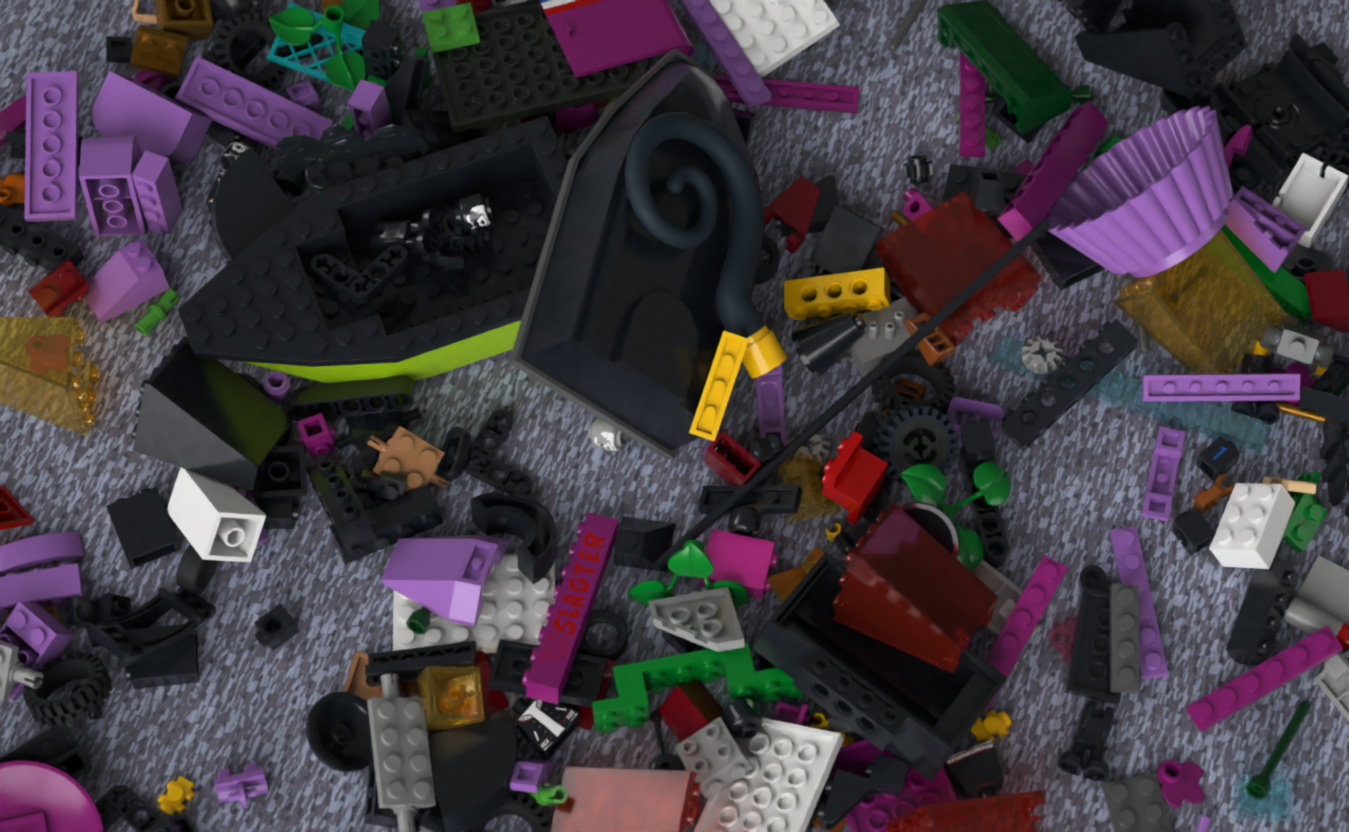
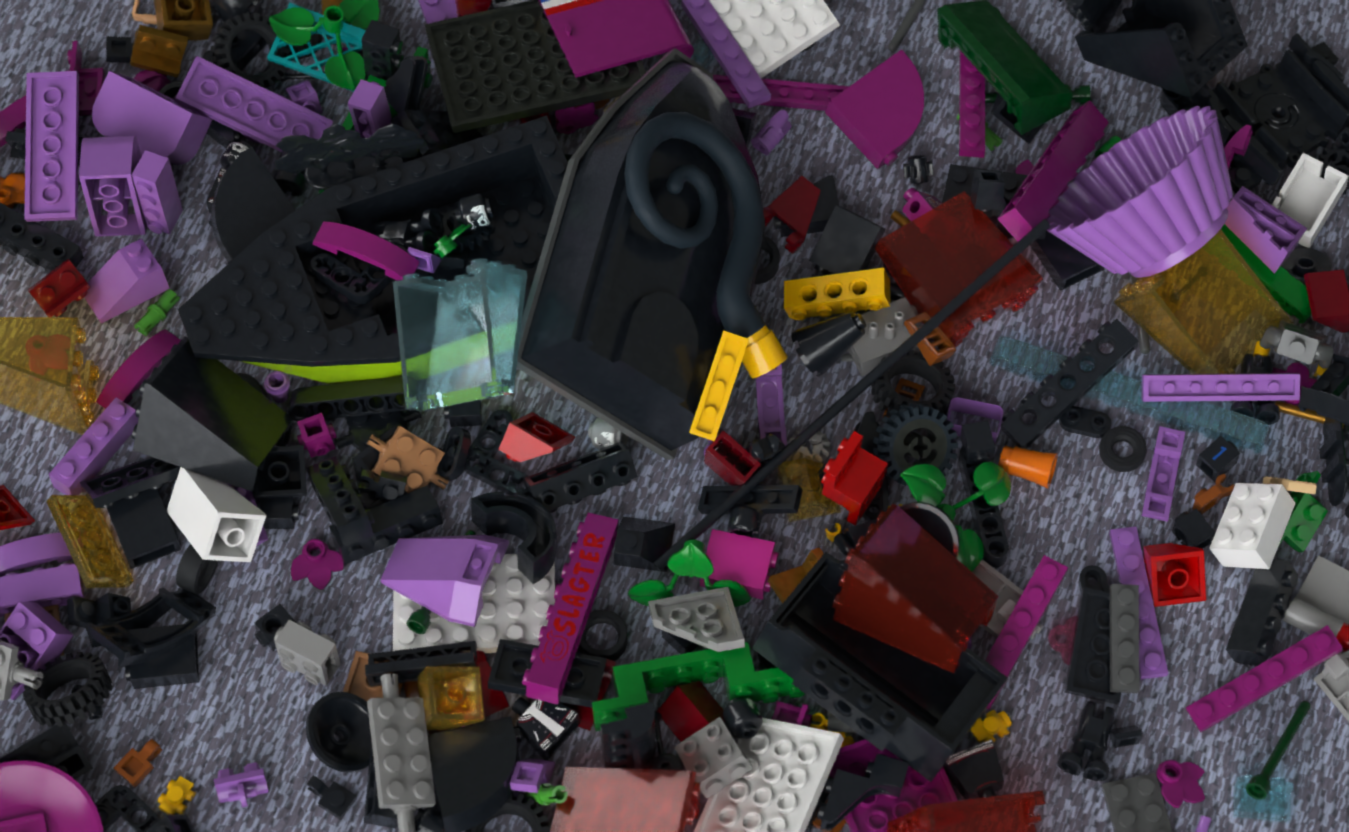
(89, 80): none -> magenta bracket
(89, 542): none -> clear yellow plate
(94, 448): none -> medium lavender brick
(128, 481): none -> black plate
(136, 765): none -> dark orange plate
(137, 368): none -> magenta slope
(285, 77): none -> black hinge
(307, 652): none -> light grey brick
(316, 568): none -> magenta plate
(333, 799): none -> black plate
(367, 247): none -> magenta slope
(427, 261): none -> medium lavender slope
(446, 245): none -> green plate
(450, 27): bright green plate -> none
(459, 334): none -> clear light blue windscreen
(464, 414): none -> black brick
(532, 437): none -> red slope
(582, 477): none -> black brick
(630, 741): none -> black brick
(772, 132): none -> medium lavender hinge
(881, 109): none -> magenta brick
(1029, 464): none -> orange plant
(1036, 362): light grey gear -> none
(1085, 421): none -> black plate
(1125, 736): none -> black slope
(1126, 434): none -> black tyre
(1175, 573): none -> red slope

